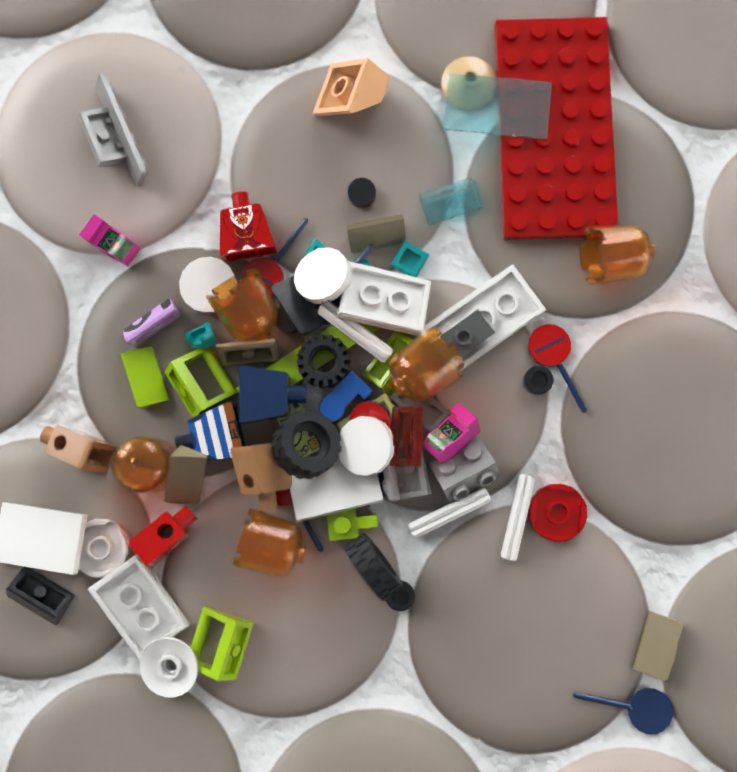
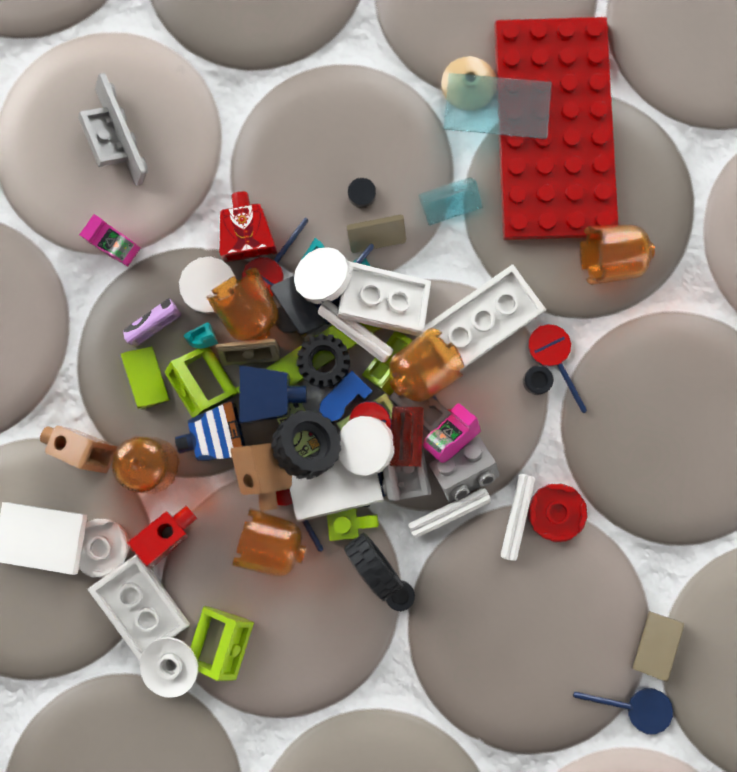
(39, 595): black slope -> none
(185, 476): dark tan slope -> none
(351, 88): light nougat slope -> none
(409, 260): teal tile -> none
(468, 333): dark grey plate -> none

